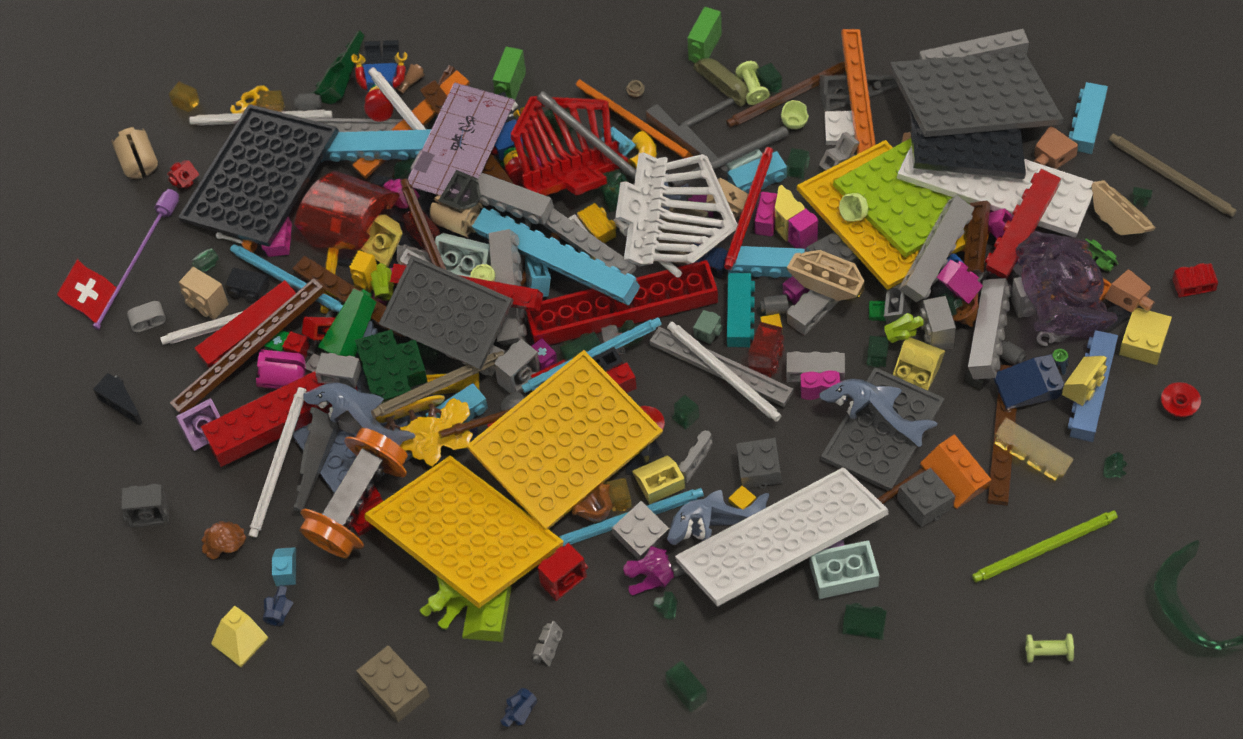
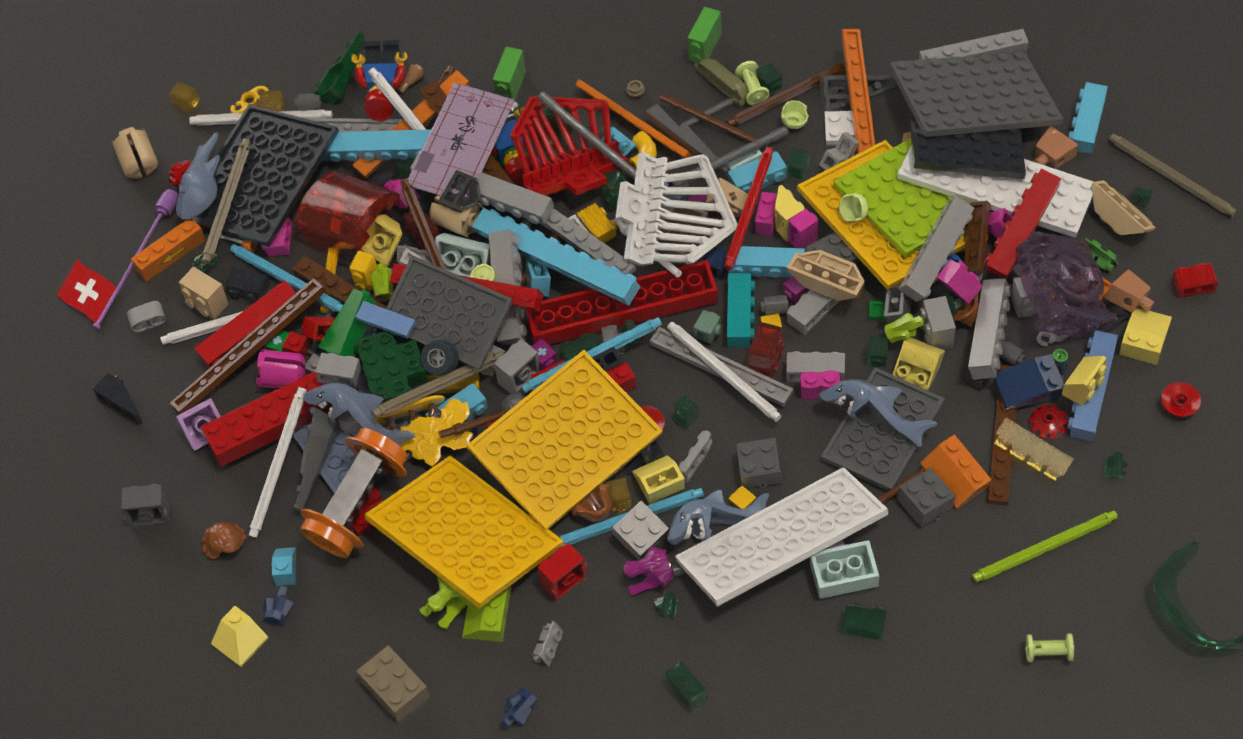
(168, 249): none -> orange brick
(198, 184): none -> sand blue piece
(225, 202): none -> dark tan piece
(385, 319): none -> medium blue tile
(432, 358): none -> black wheel
(677, 104): none -> reddish brown bar
(1046, 428): none -> red dish

